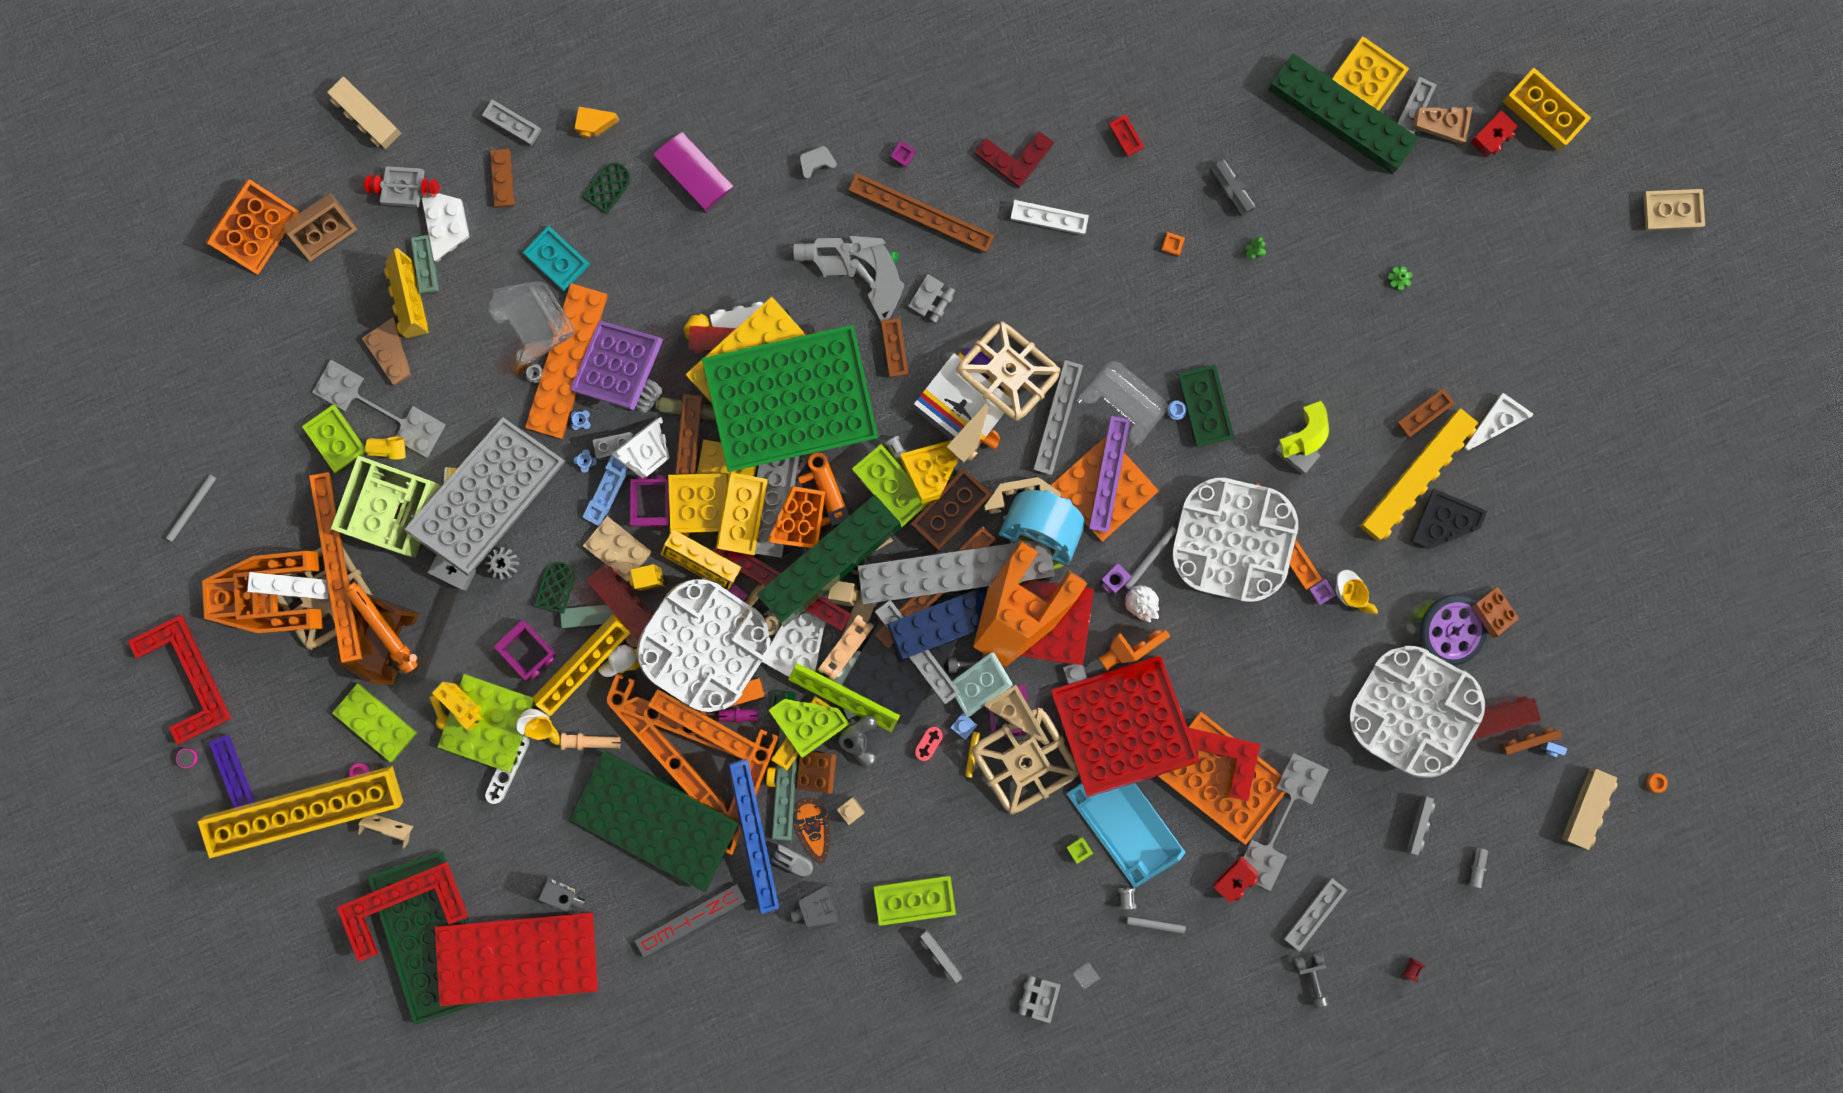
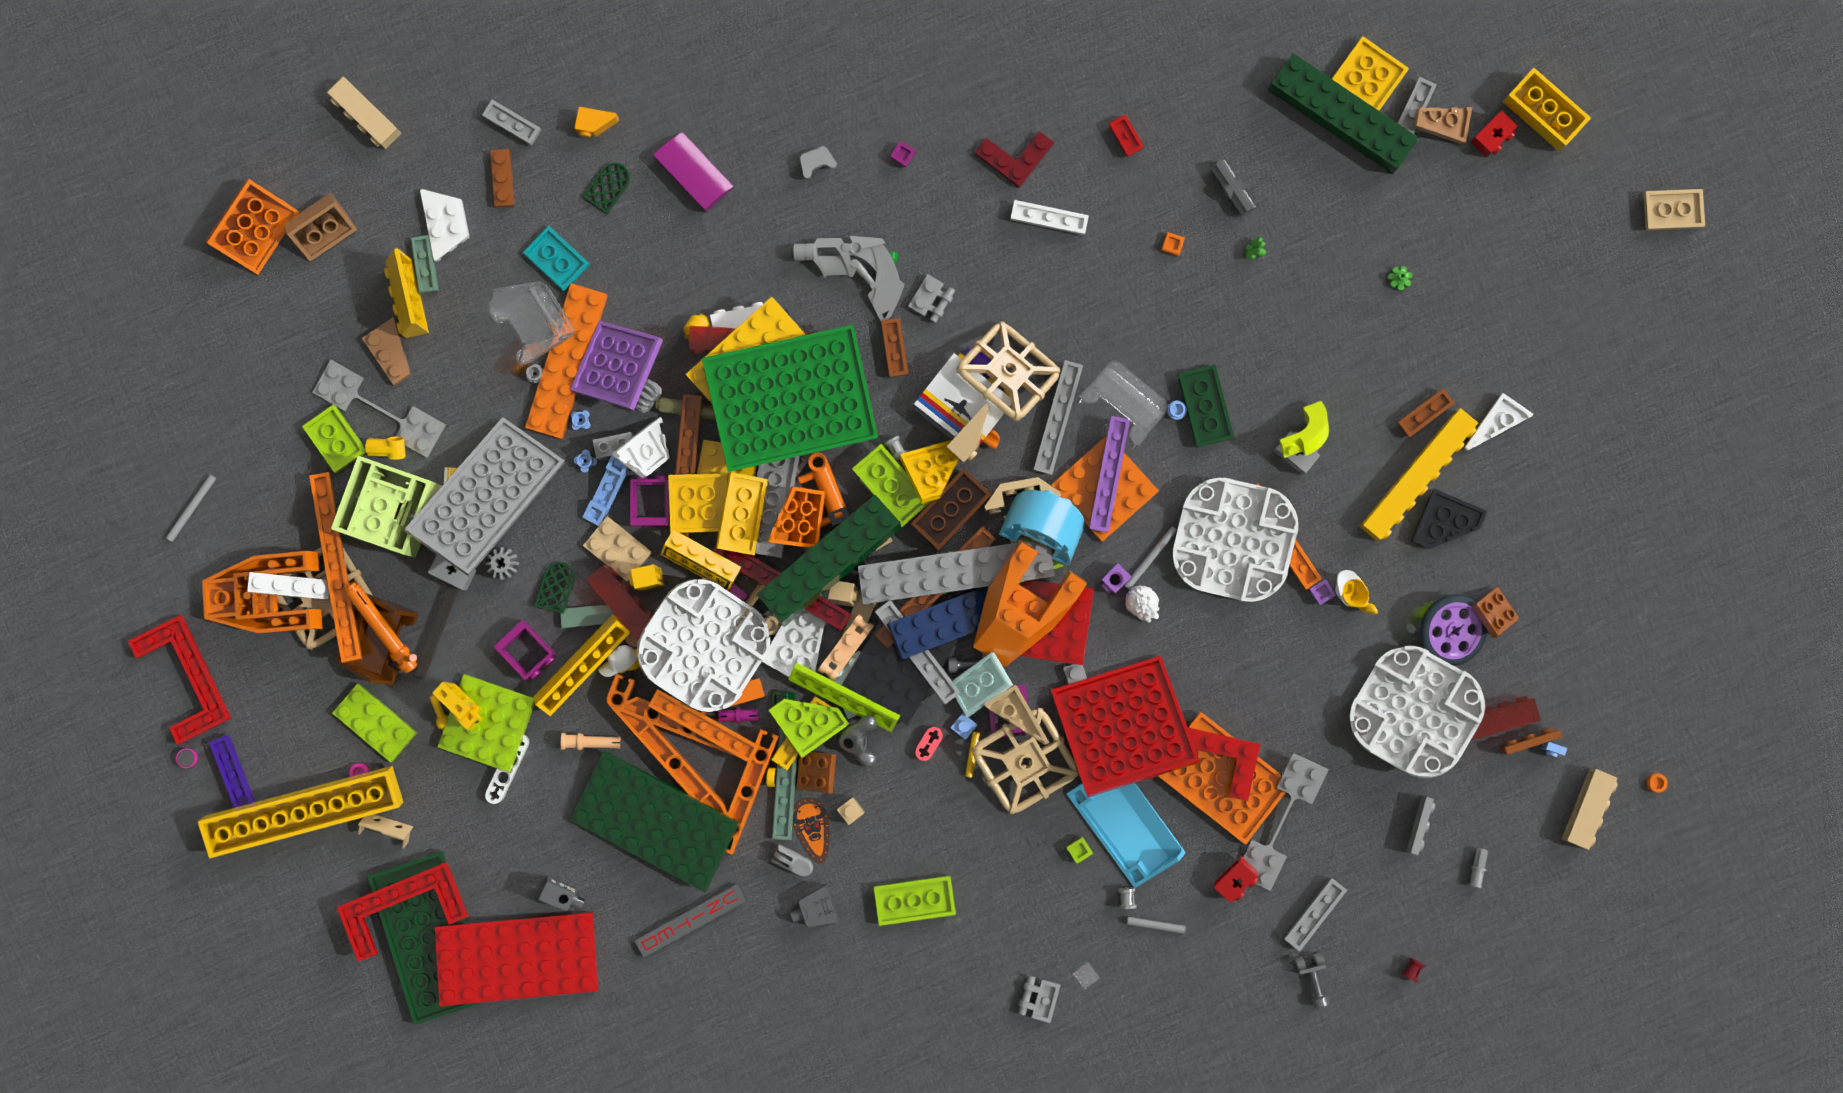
(401, 186): light grey plate -> none
(537, 726): yellow hair -> none
(753, 836): blue plate -> none
(921, 213): dark orange plate -> none
(940, 957): light grey plate -> none
(1121, 651): orange plate -> none

